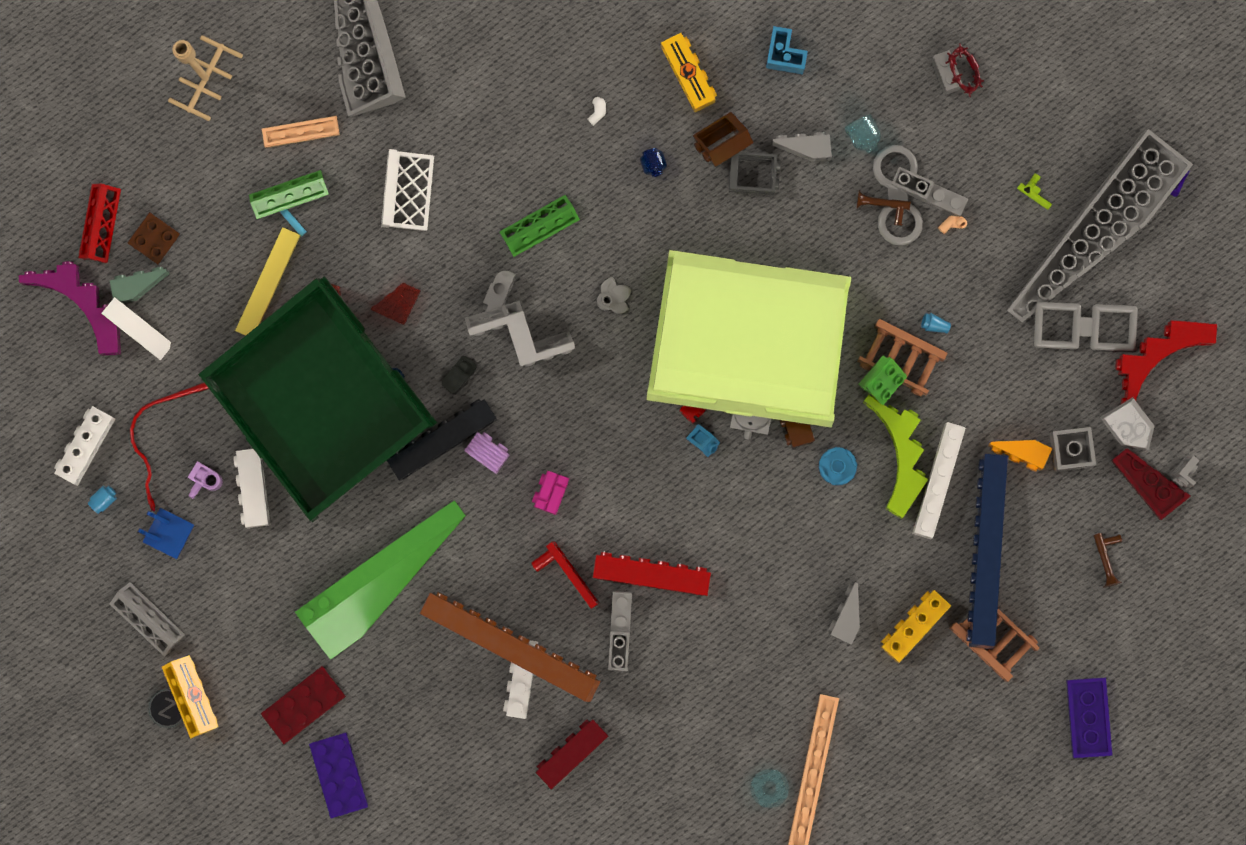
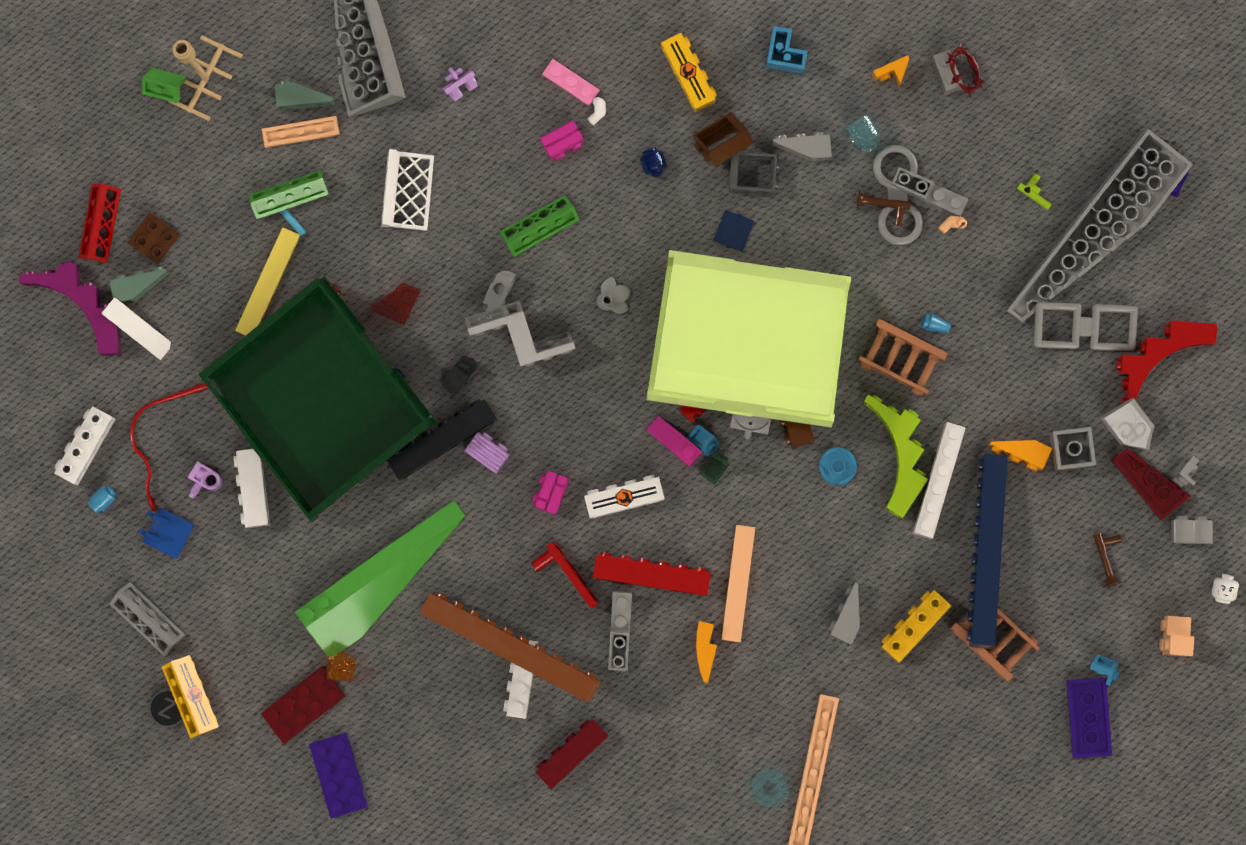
(162, 84): none -> bright green panel
(296, 96): none -> sand green slope
(341, 667): none -> clear orange brick
(466, 79): none -> lavender hips
(562, 140): none -> dark pink brick
(570, 82): none -> bright pink plate
(623, 498): none -> white brick
(674, 441): none -> dark pink slope
(705, 650): none -> light orange slope
(715, 468): none -> clear green bracket
(733, 230): none -> dark blue piece
(738, 583): none -> light nougat tile
(883, 379): bright green bracket -> none
(896, 68): none -> light orange slope
(1106, 666): none -> dark azure bracket
(1176, 636): none -> light nougat brick
(1191, 531): none -> light grey brick
(1225, 589): none -> white head

